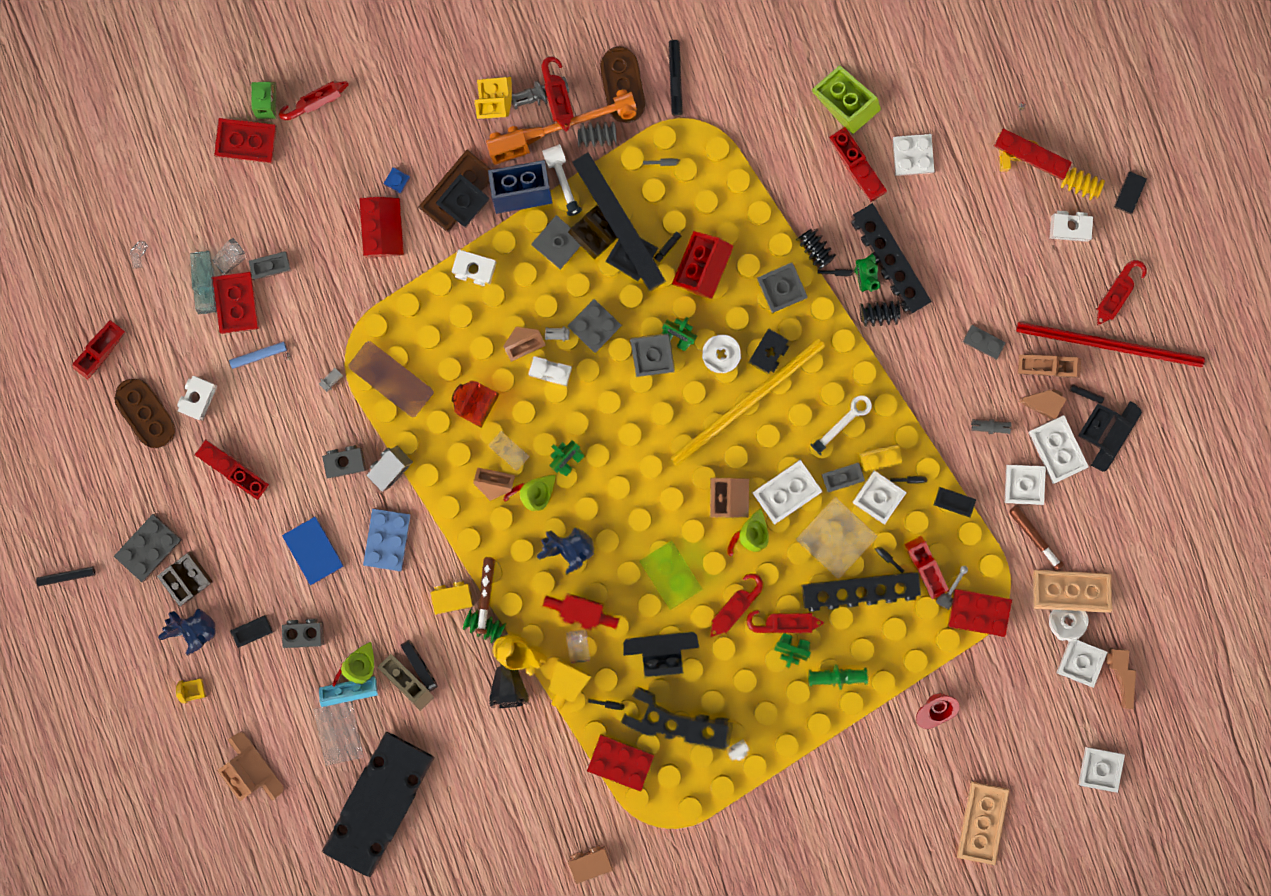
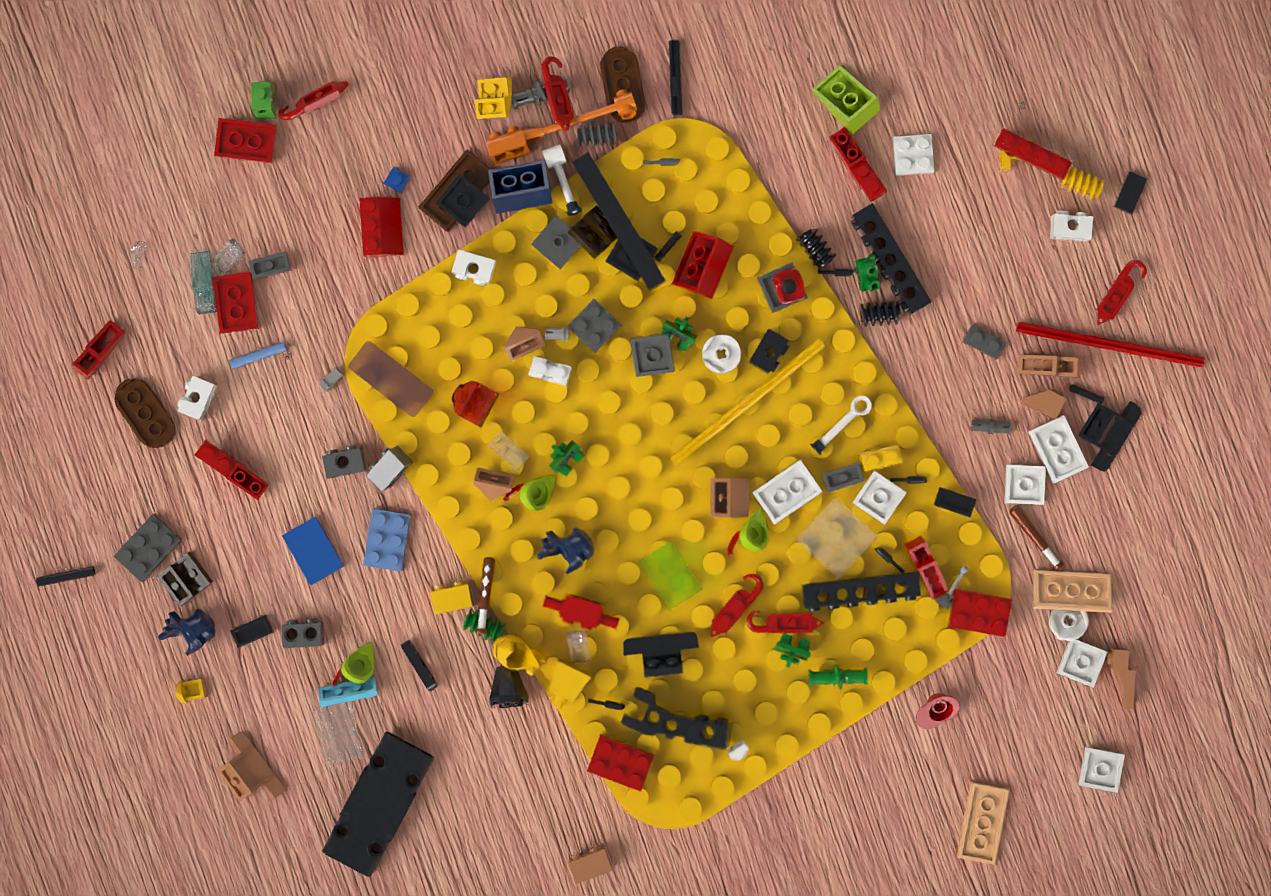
(405, 682): dark tan slope -> none
(780, 277): none -> red piece

